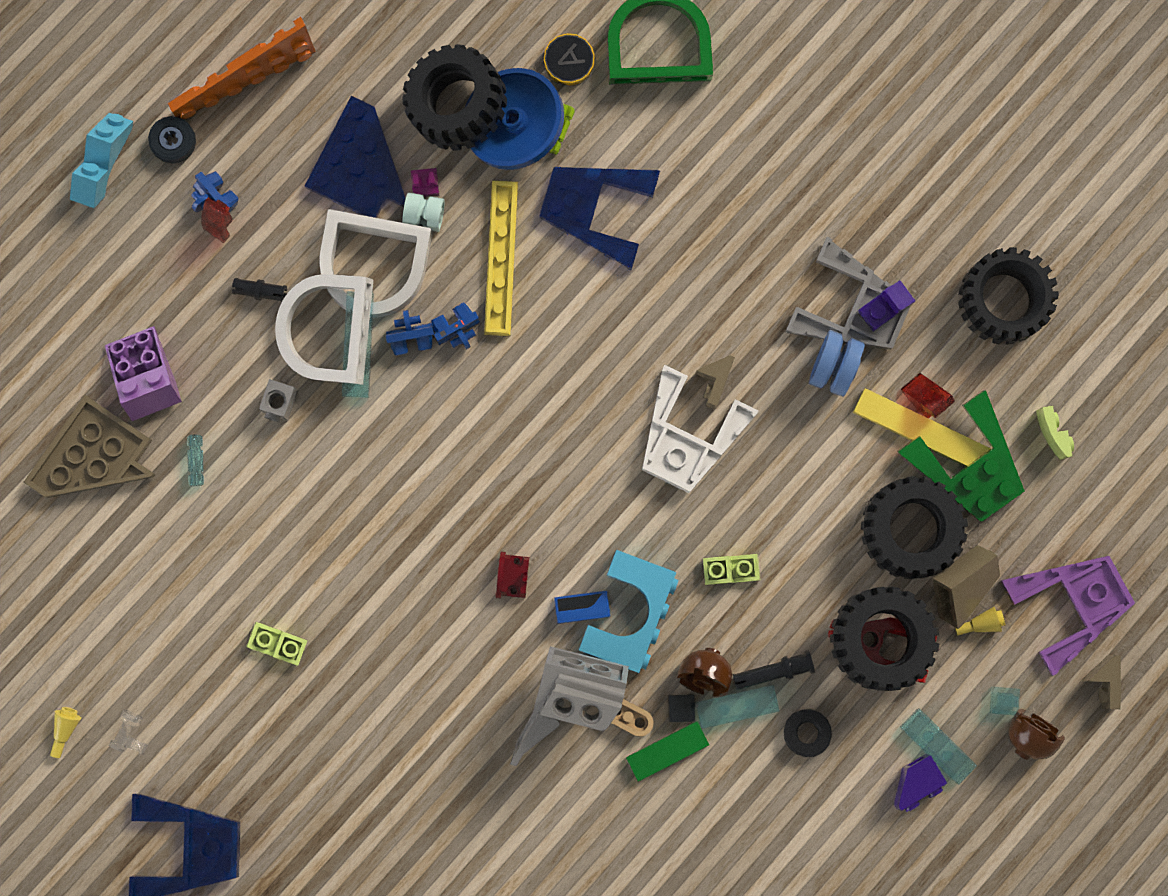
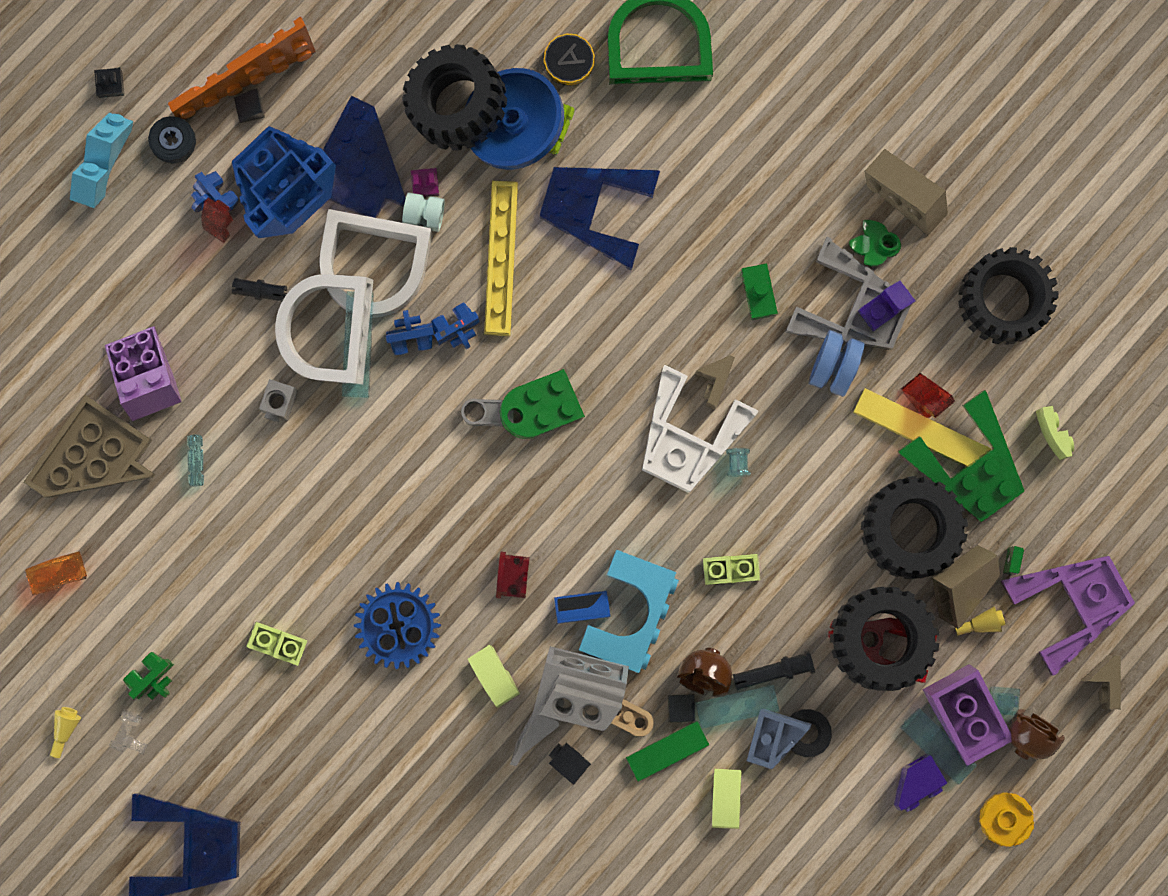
(55, 572): none -> clear orange slope
(109, 82): none -> black tile
(140, 685): none -> green hips
(249, 106): none -> black slope
(281, 182): none -> blue wedge
(374, 632): none -> blue gear
(491, 415): none -> light grey piece
(493, 676): none -> yellowish green slope
(542, 406): none -> green plate
(568, 762): none -> black brick
(726, 798): none -> yellowish green slope
(738, 462): none -> clear light blue bush
(759, 291): none -> green tile
(774, 738): none -> sand blue wing
(873, 242): none -> green plate
(907, 191): none -> dark tan wedge
(968, 714): none -> medium lavender slope
(1006, 819): none -> yellow tile
(1013, 560): none -> green tile

